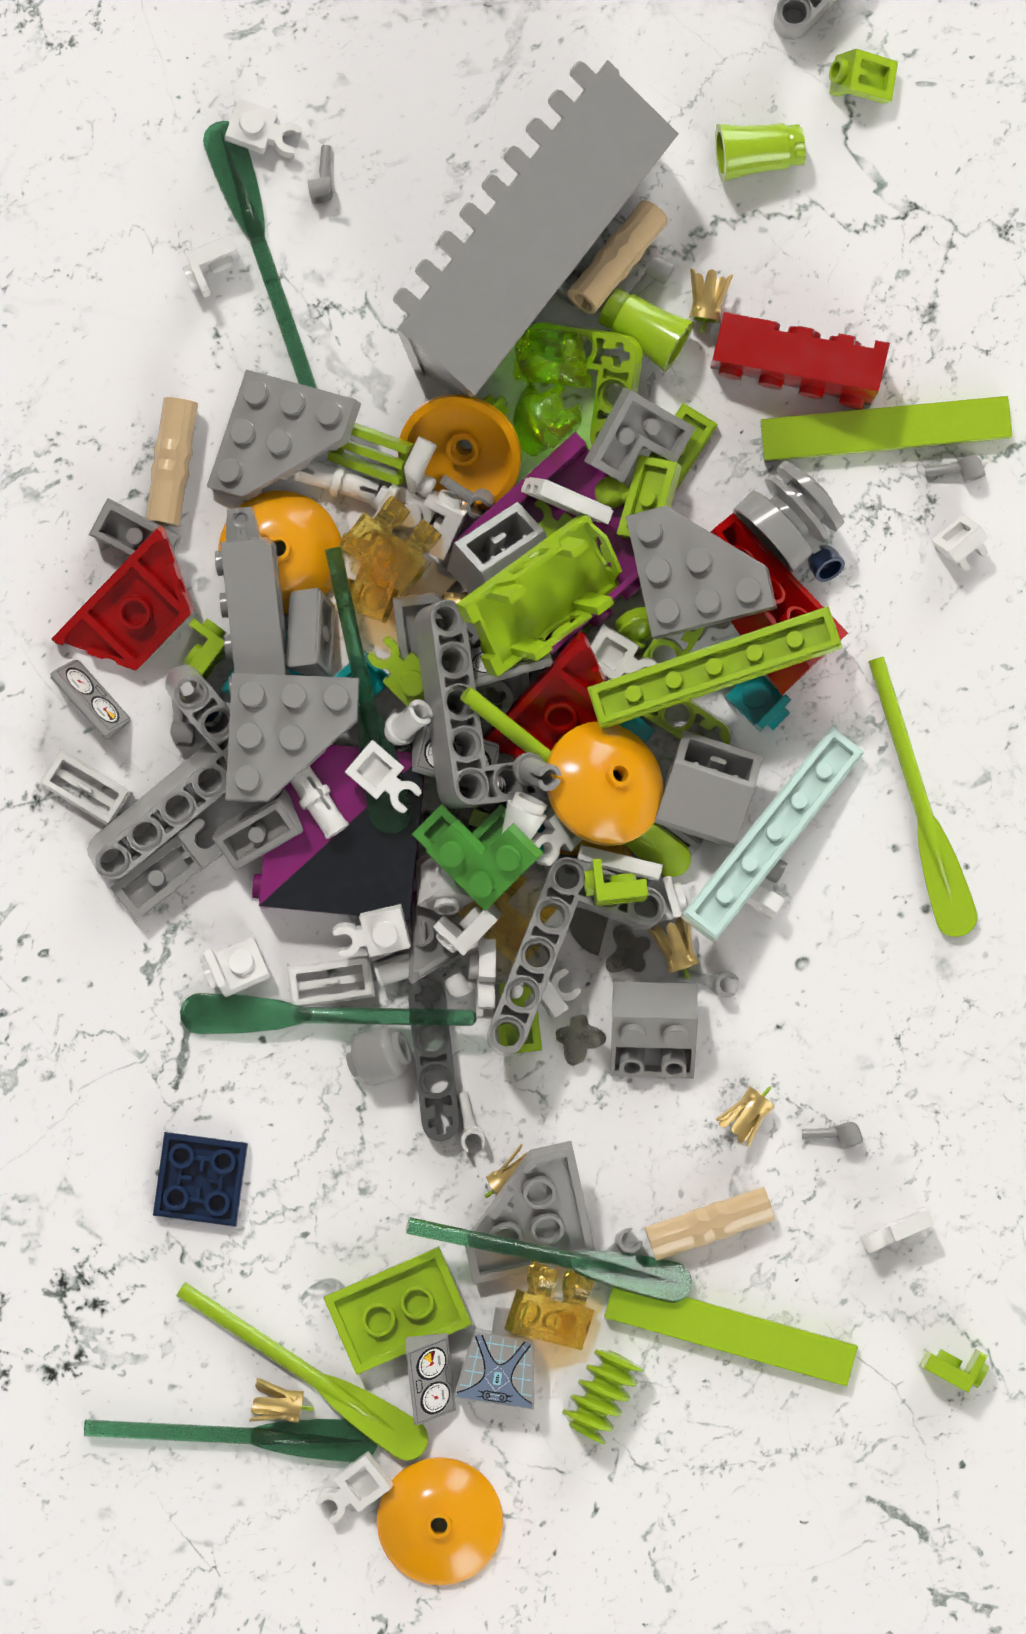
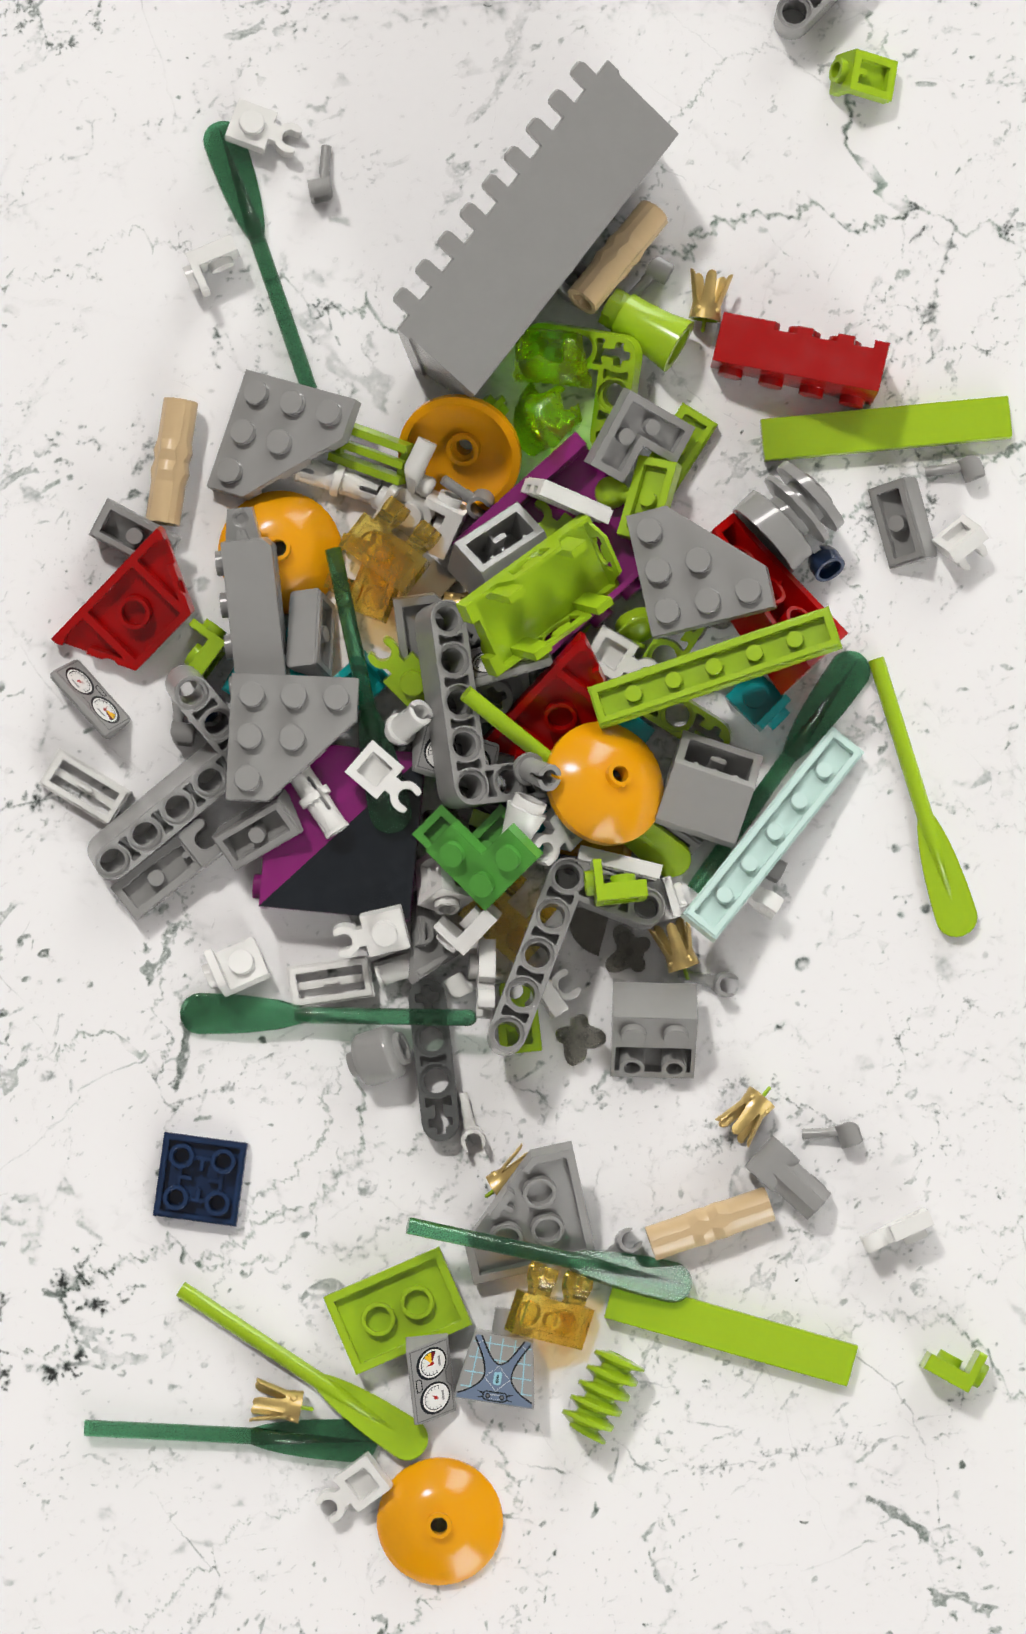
(757, 148): lime plant -> none
(781, 1172): none -> light grey piece
(823, 707): none -> clear green piece
(902, 522): none -> light grey slope

